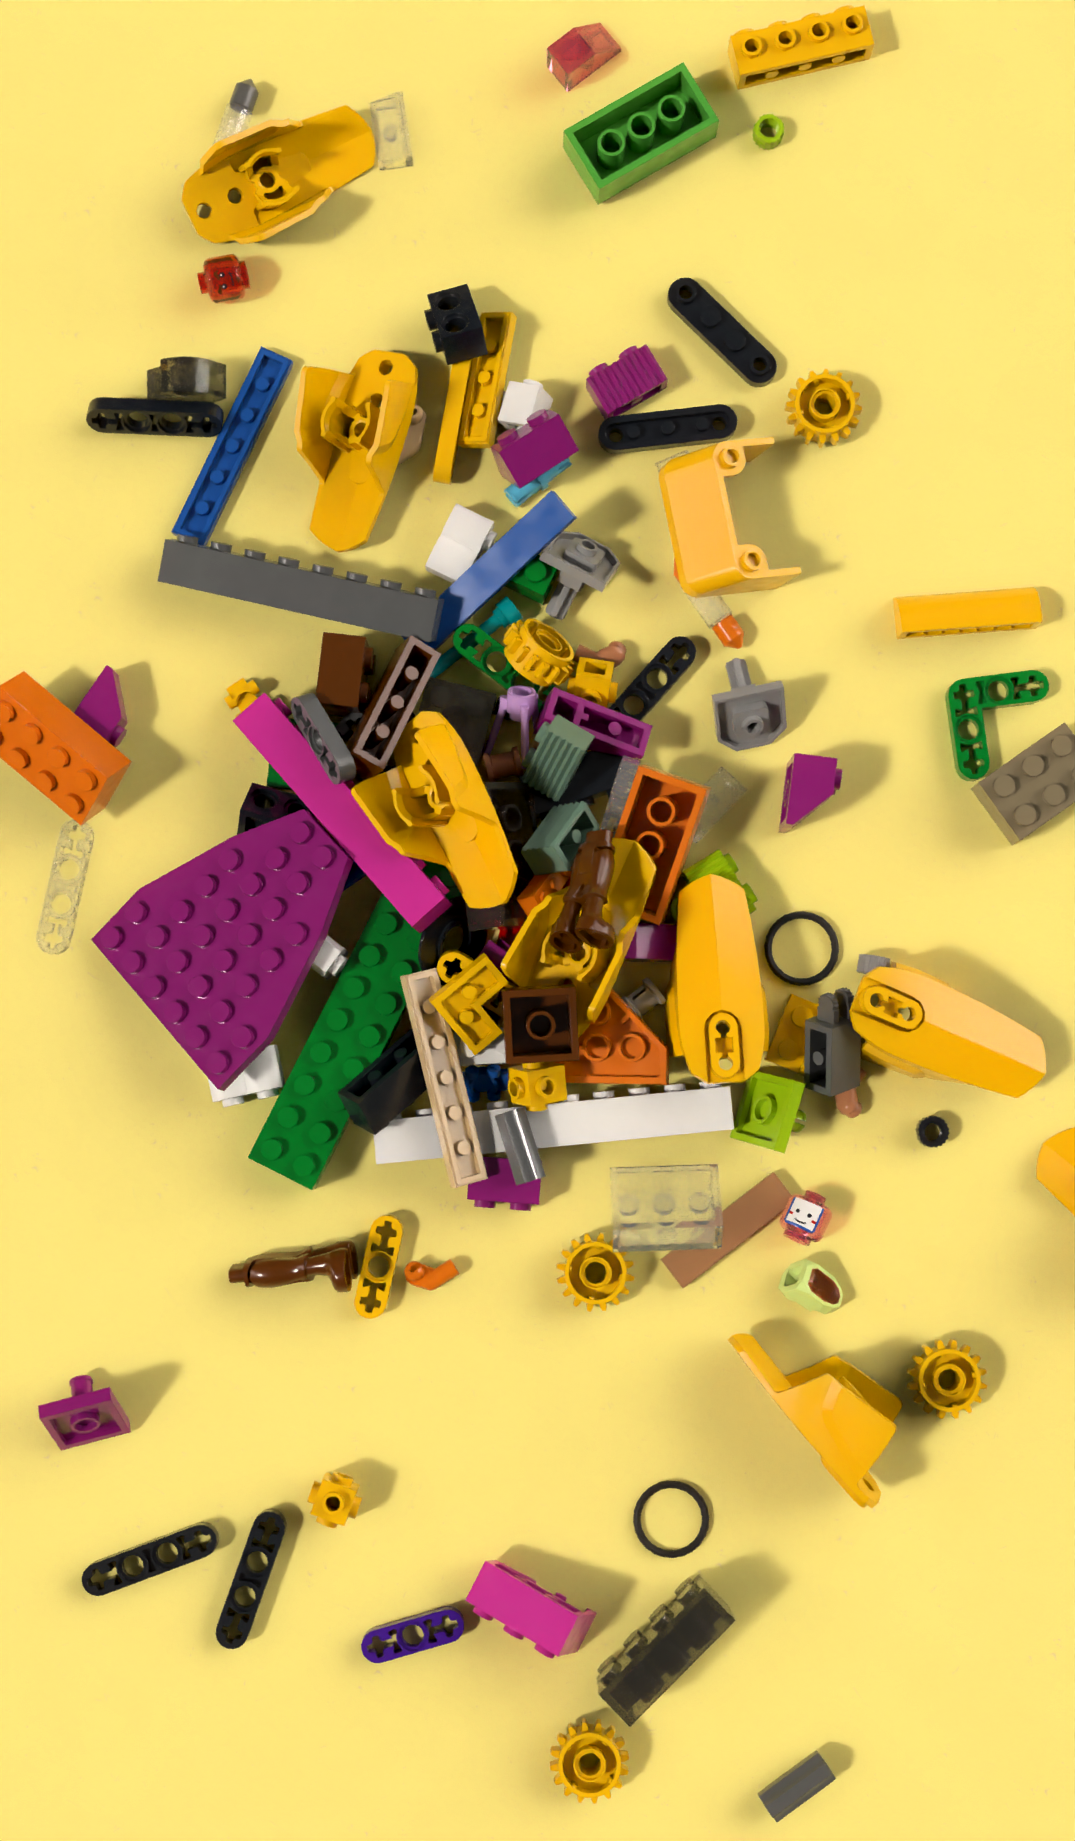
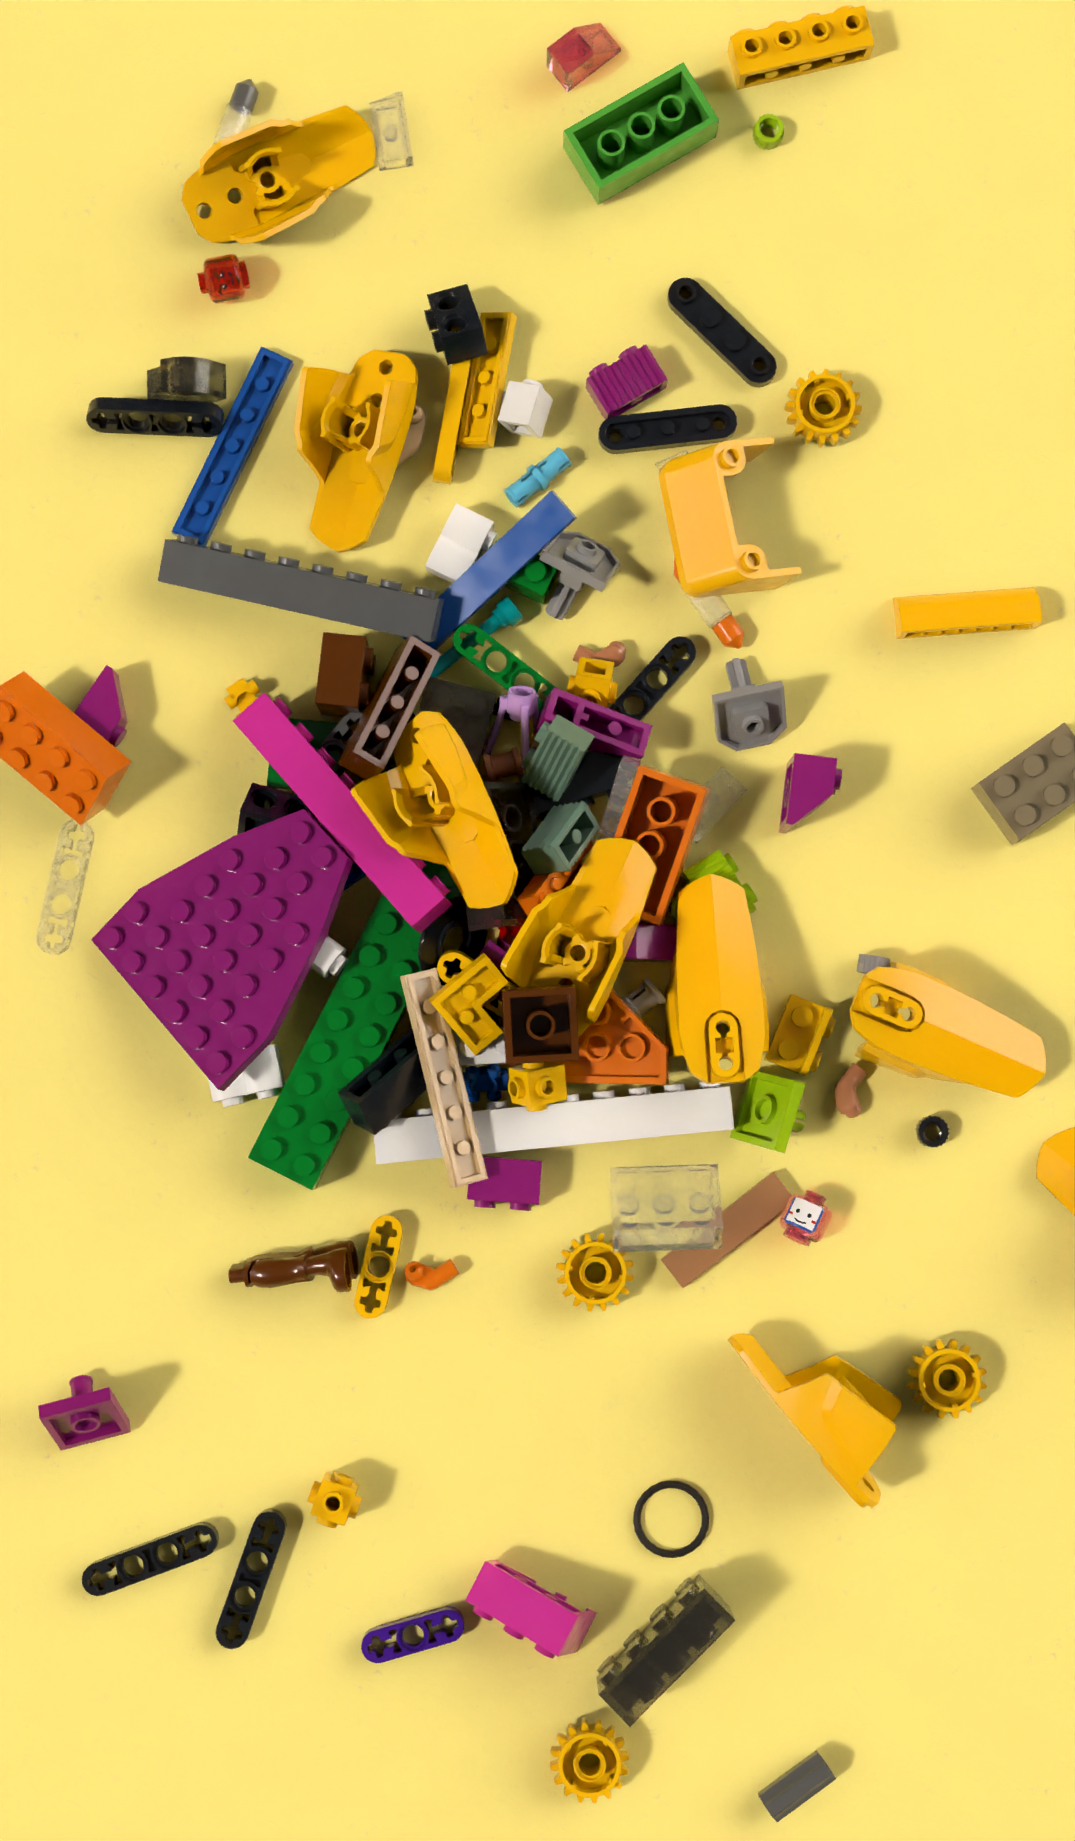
(323, 738): dark grey beam -> none
(520, 1146): dark grey axle -> none
(533, 448): magenta slope -> none
(538, 652): yellow gear -> none
(587, 893): reddish brown piece -> none
(801, 981): black tyre -> none
(811, 1287): yellowish green rock -> none
(832, 1046): dark grey hinge -> none
(981, 701): green beam -> none

